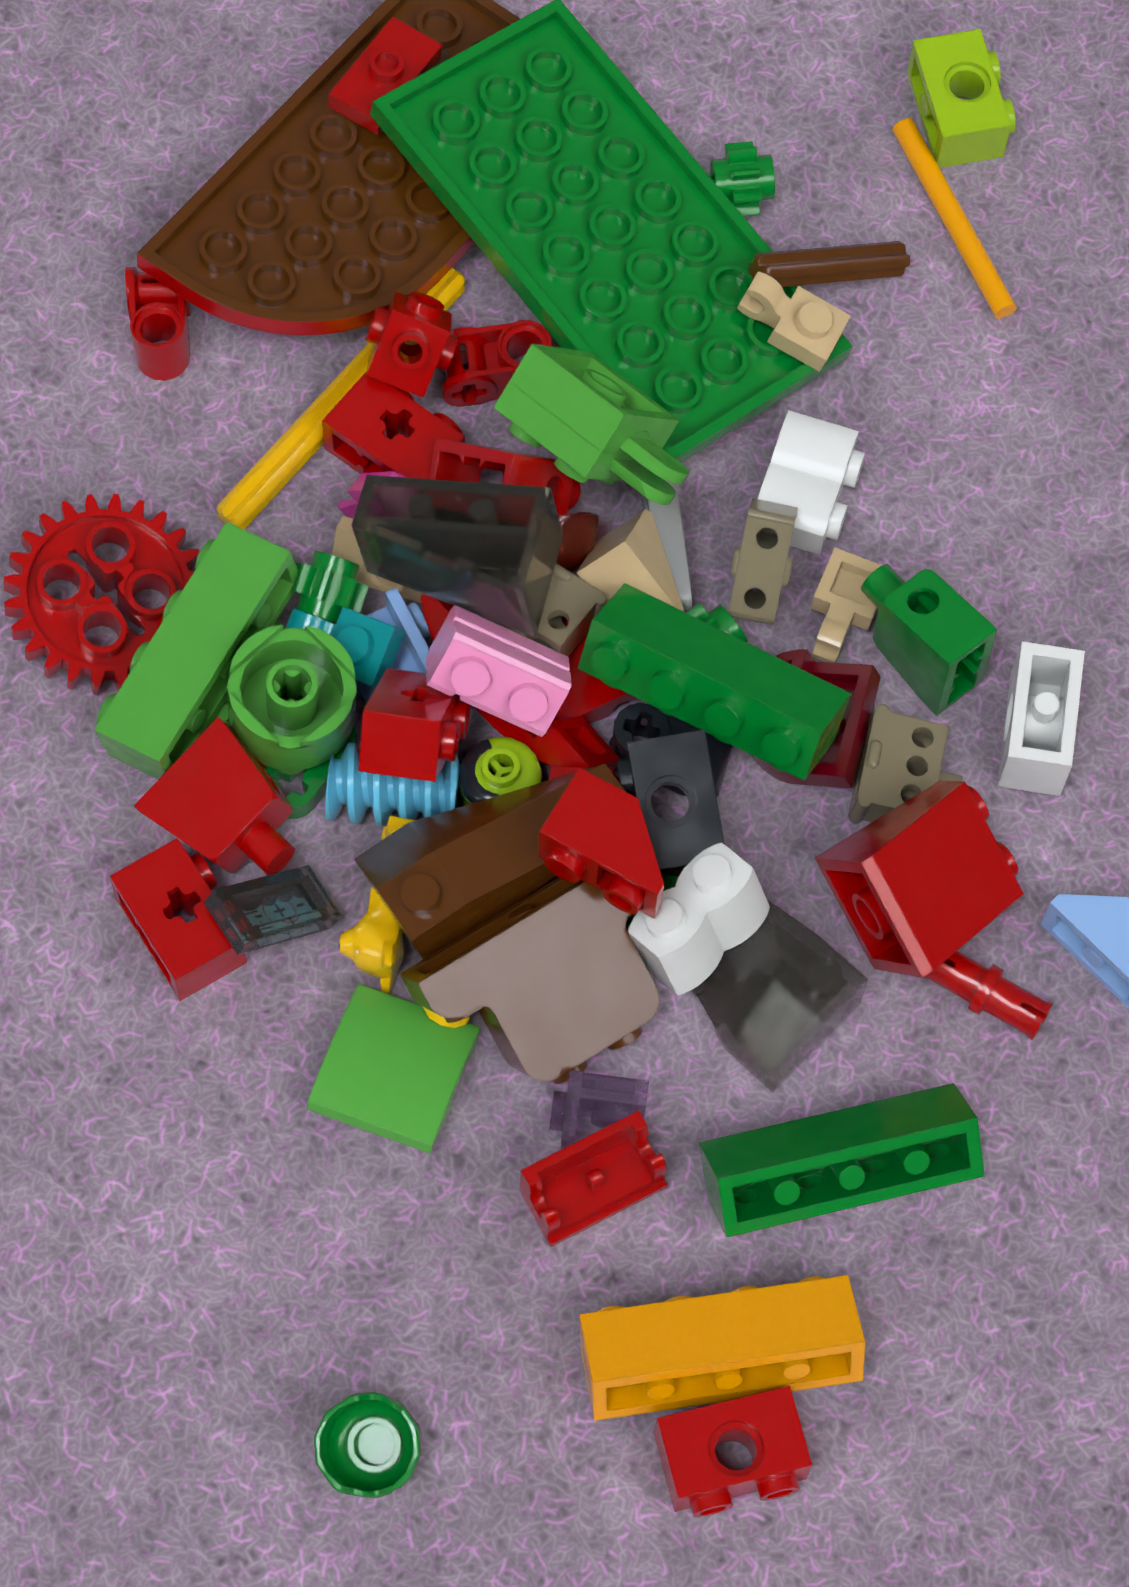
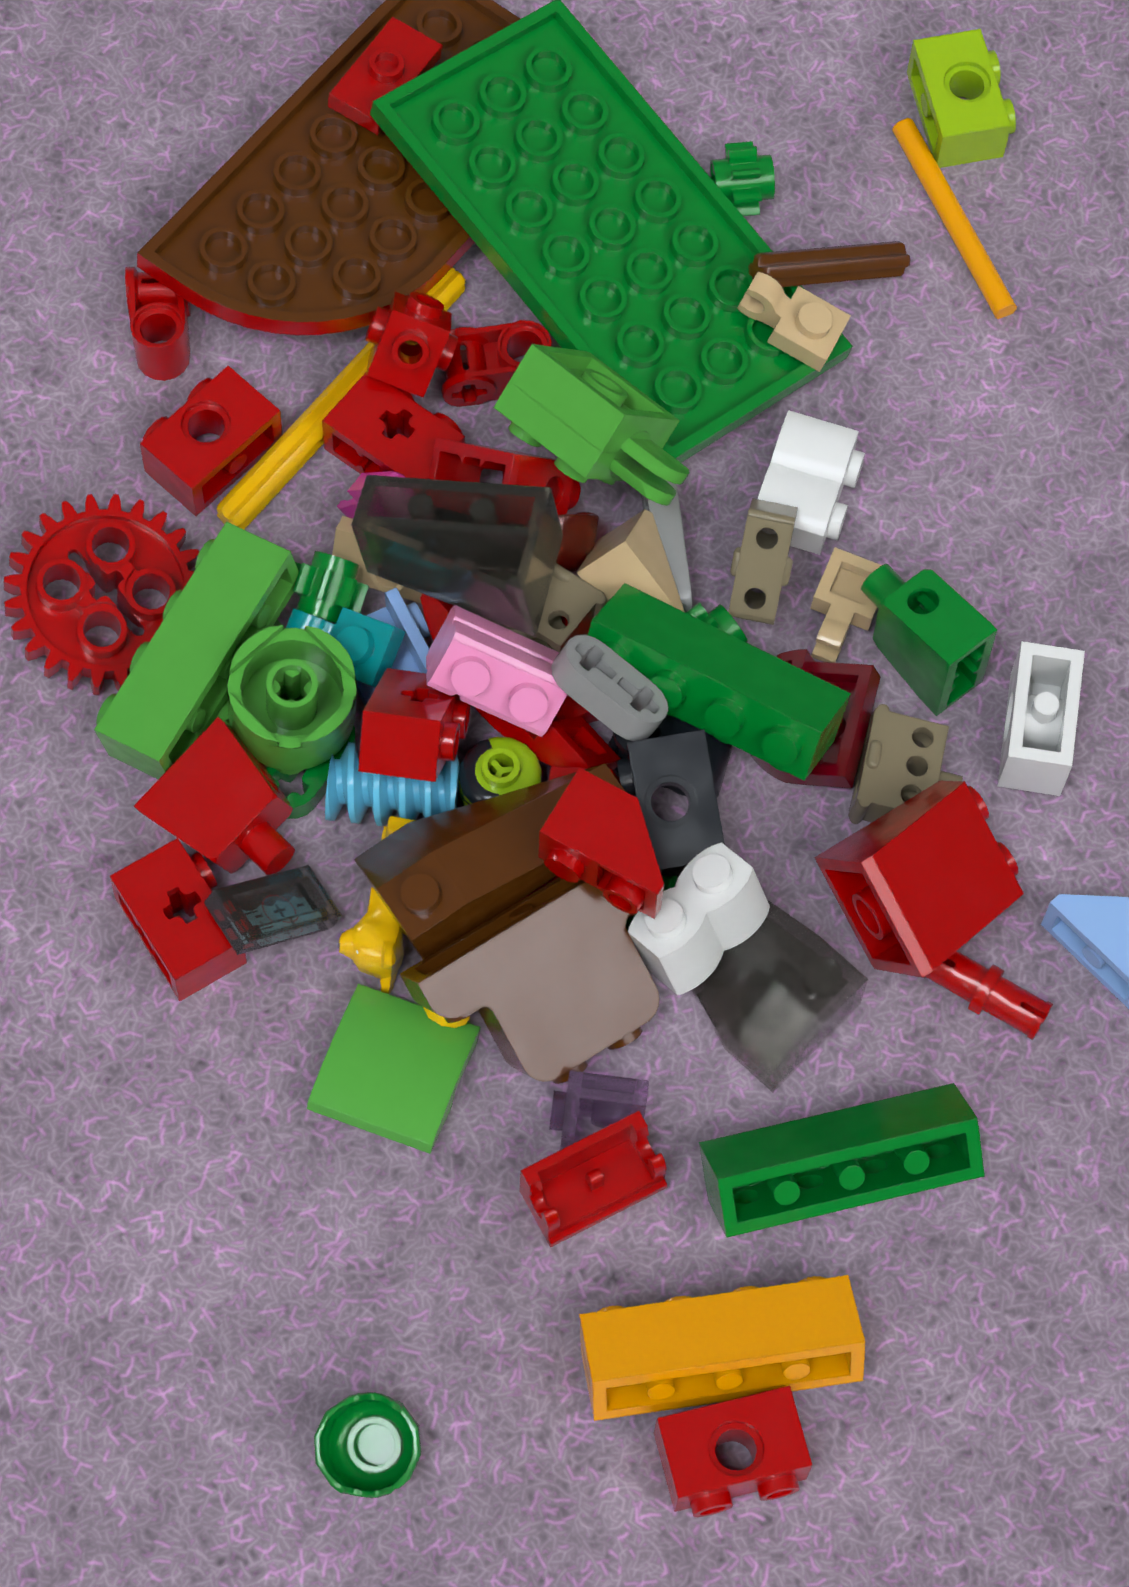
(203, 470): none -> red brick
(609, 688): none -> light grey beam

